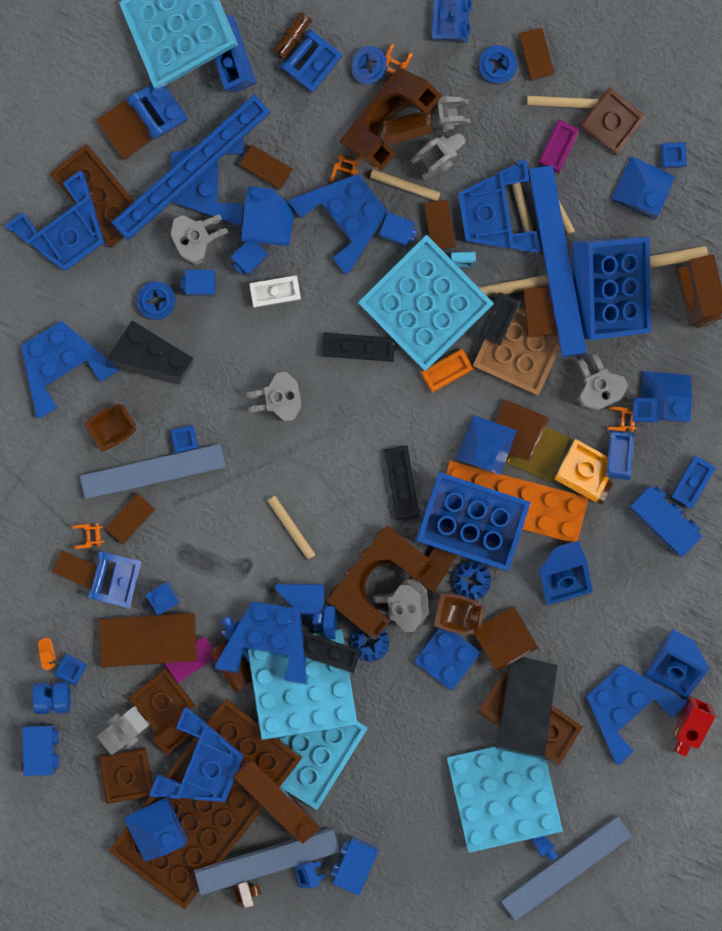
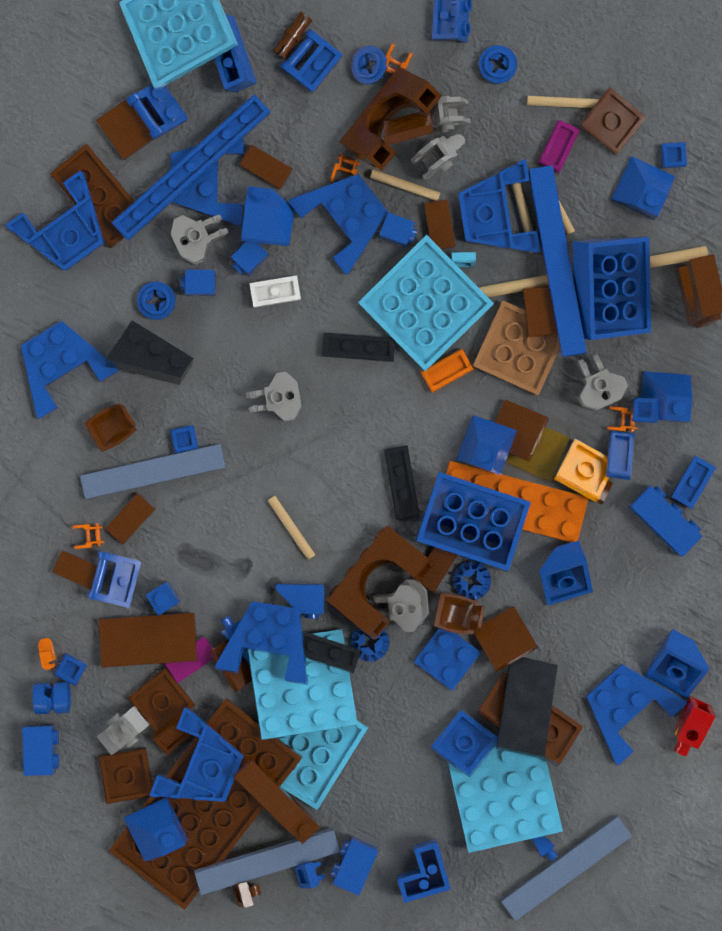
(326, 622): blue tile -> none
(430, 876): none -> blue brick
(465, 743): none -> blue plate
(499, 318): black tile -> none
(536, 54): reddish brown tile -> none

